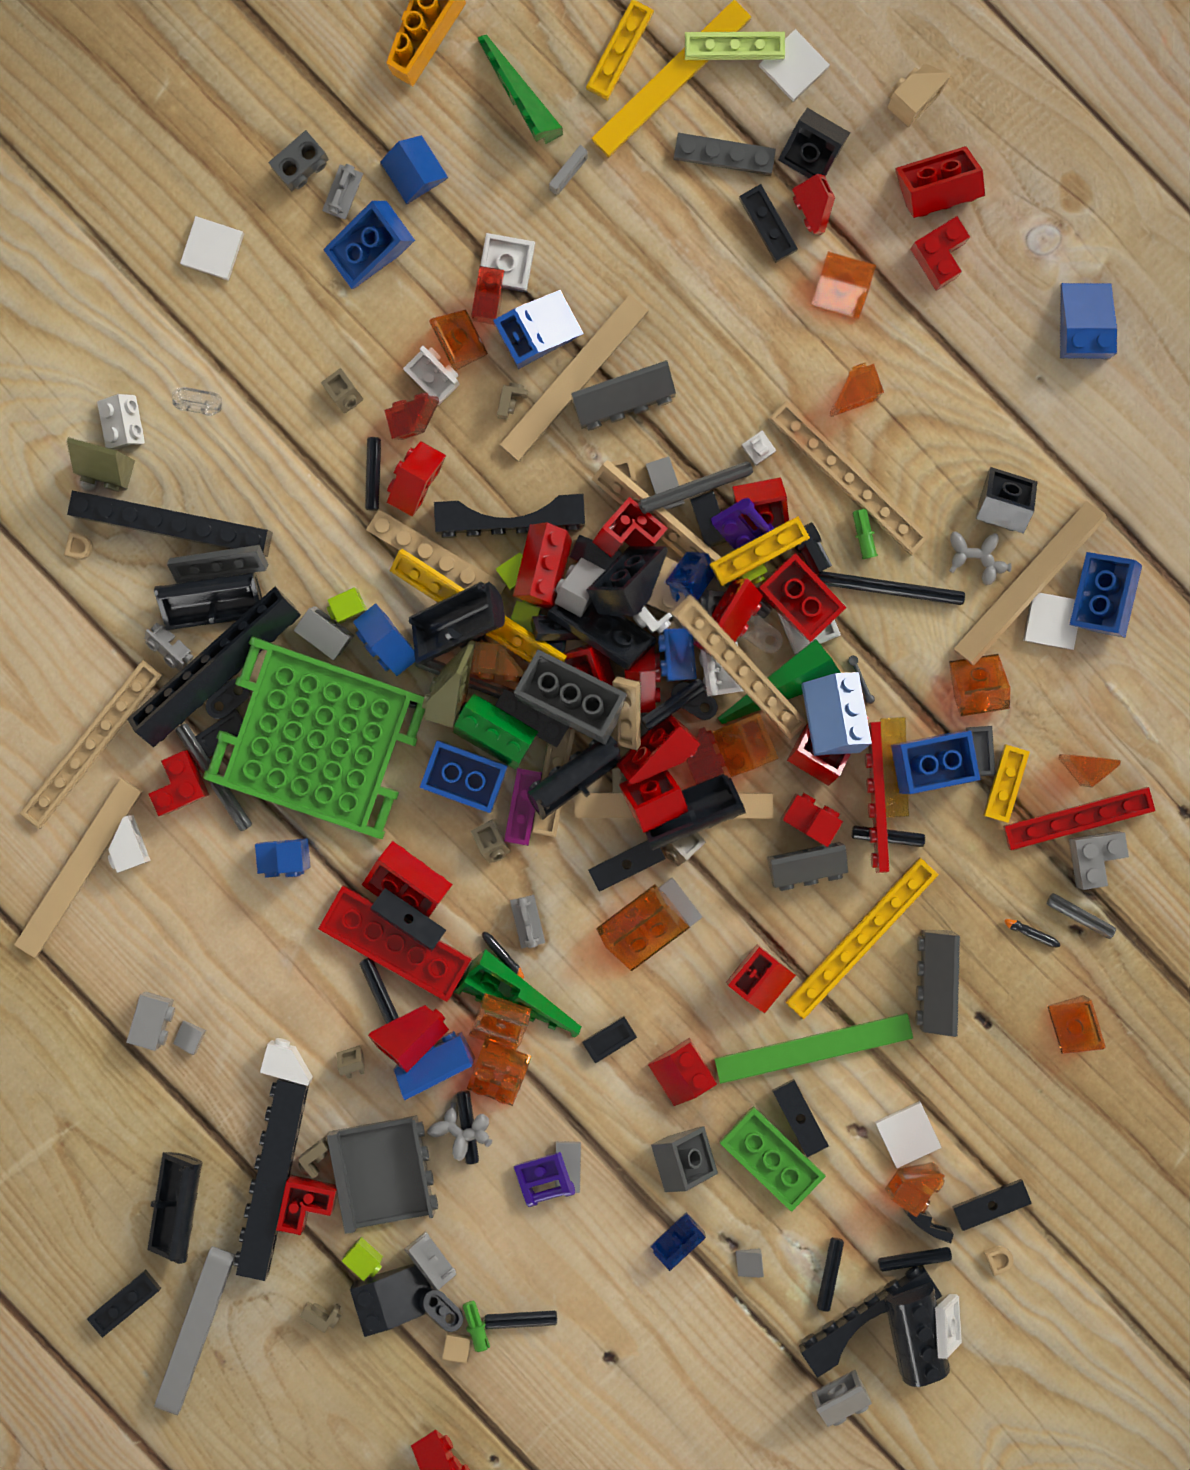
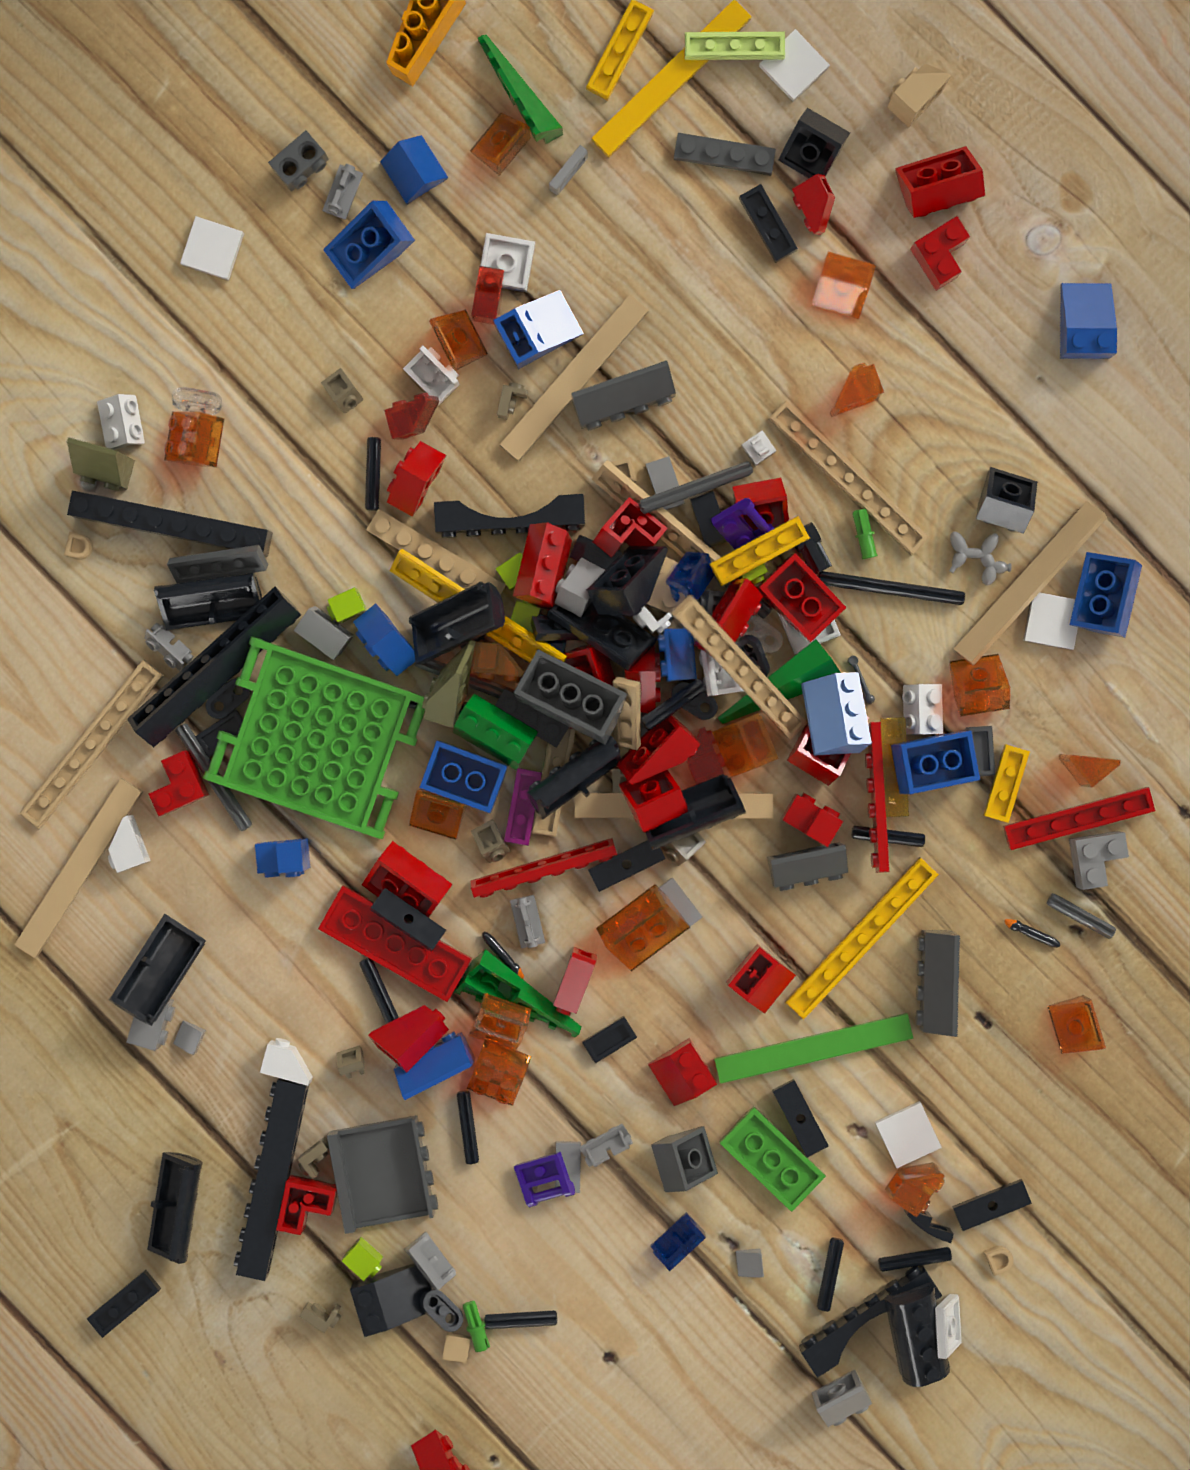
(157, 970): none -> black container
(194, 438): none -> clear orange slope
(194, 1330): light grey beam -> none
(437, 814): none -> clear orange slope
(462, 1137): light grey piece -> none
(501, 142): none -> clear orange slope
(552, 865): none -> red plate
(575, 981): none -> slope
(596, 1149): none -> light grey hinge
(756, 653): none -> black plate
(923, 708): none -> white bracket

